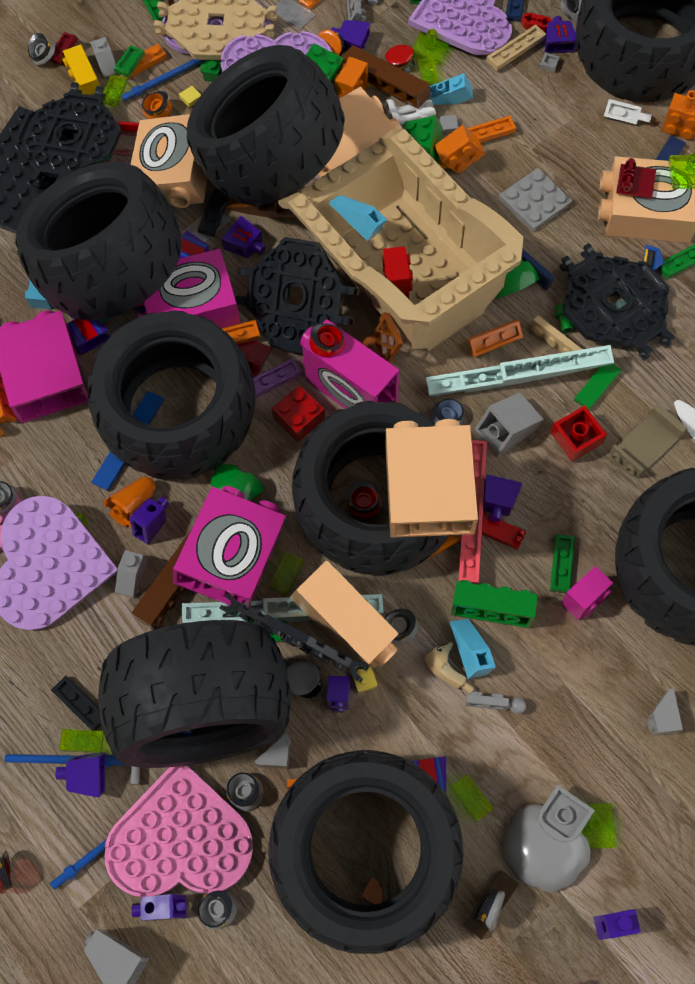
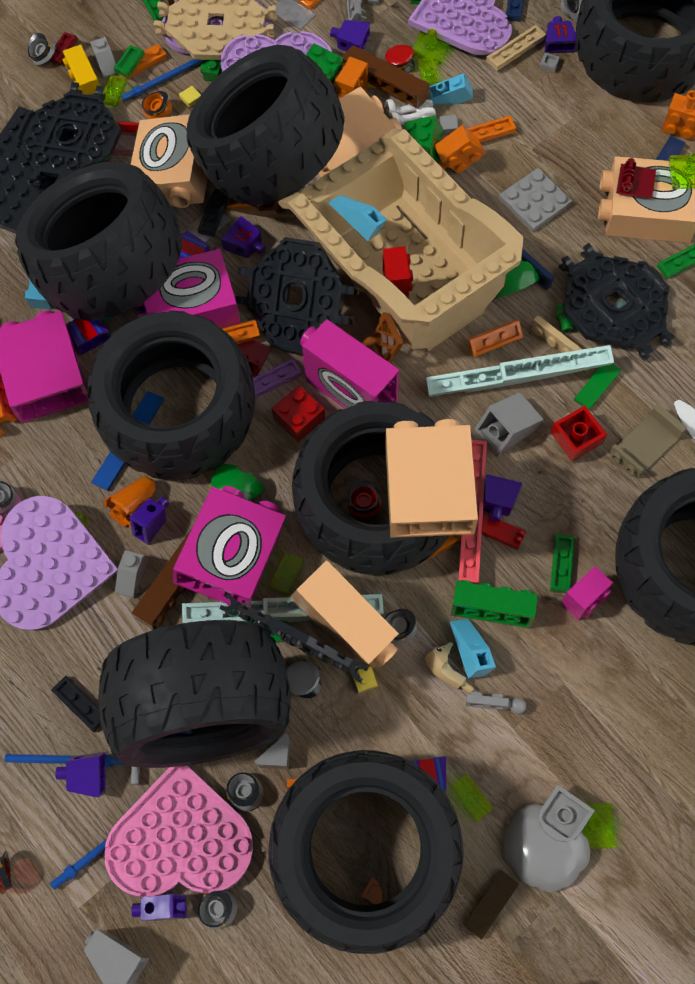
(81, 741): clear neon green plate -> none
(326, 340): red piece -> none
(334, 41): orange piece -> none
(338, 693): dark purple brick -> none
(448, 409): sand blue piece -> none
(490, 909): piece -> none
(535, 19): red beam -> none
(617, 924): dark purple torso -> none
(625, 112): white plate -> none
(653, 256): slope -> none
(665, 716): light grey slope -> none

